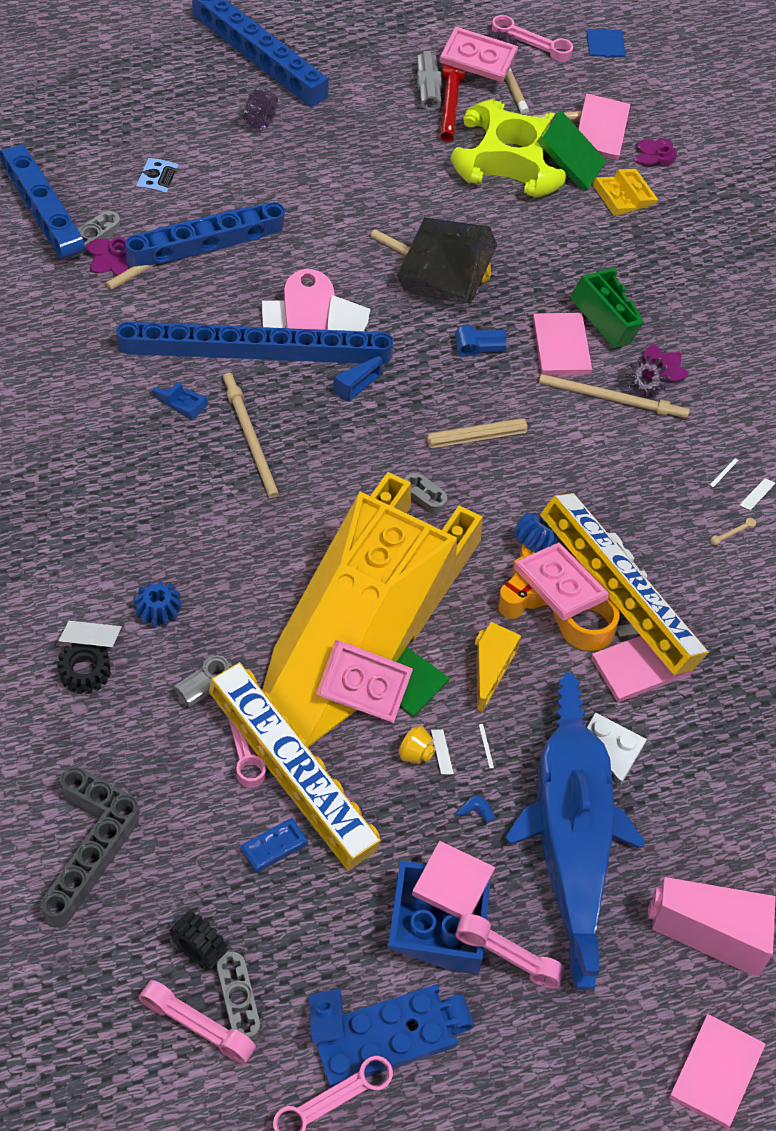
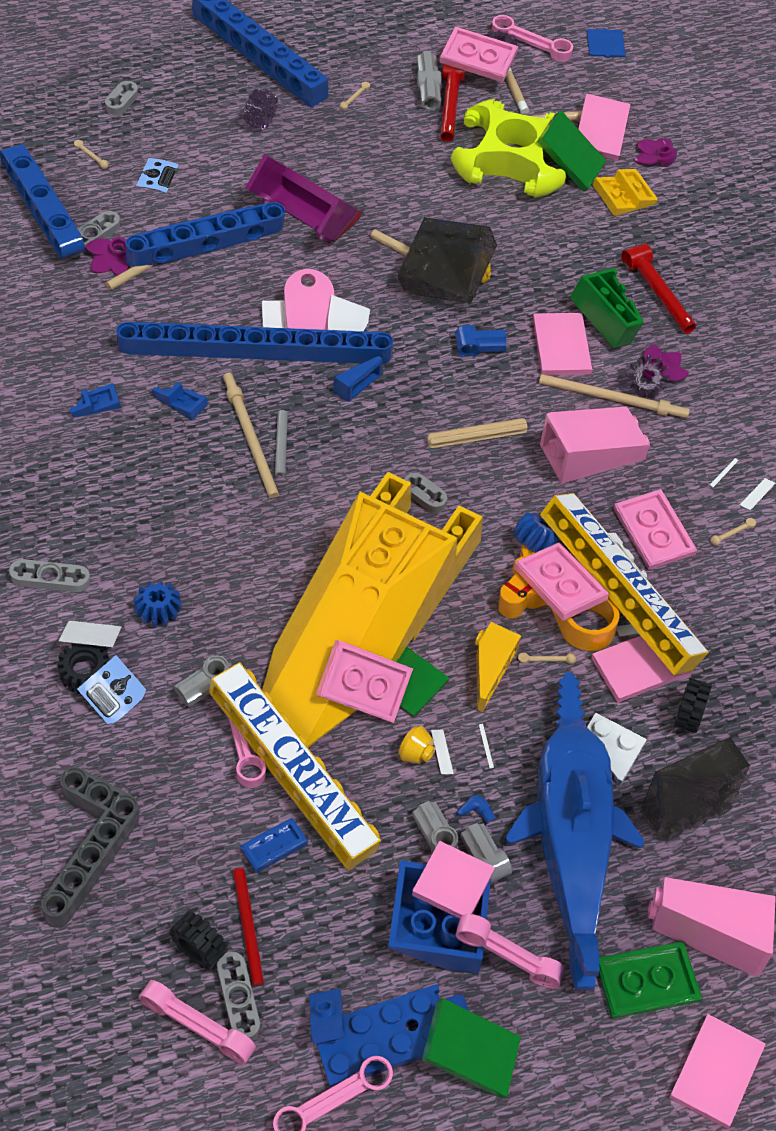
(42, 567): none -> light grey beam
(97, 401): none -> blue slope
(102, 163): none -> tan hinge
(112, 690): none -> sticker
(118, 95): none -> light grey beam
(248, 927): none -> red bar
(281, 443): none -> light grey piece
(303, 199): none -> magenta windscreen
(344, 105): none -> tan hinge
(434, 825): none -> light grey piece
(471, 1048): none -> green tile
(481, 846): none -> light grey piece
(524, 658): none -> tan hinge
(592, 441): none -> bright pink slope
(641, 258): none -> red piece
(648, 980): none -> green tile
(655, 529): none -> bright pink tile
(693, 705): none -> black tyre
(694, 789): none -> clear smoke slope

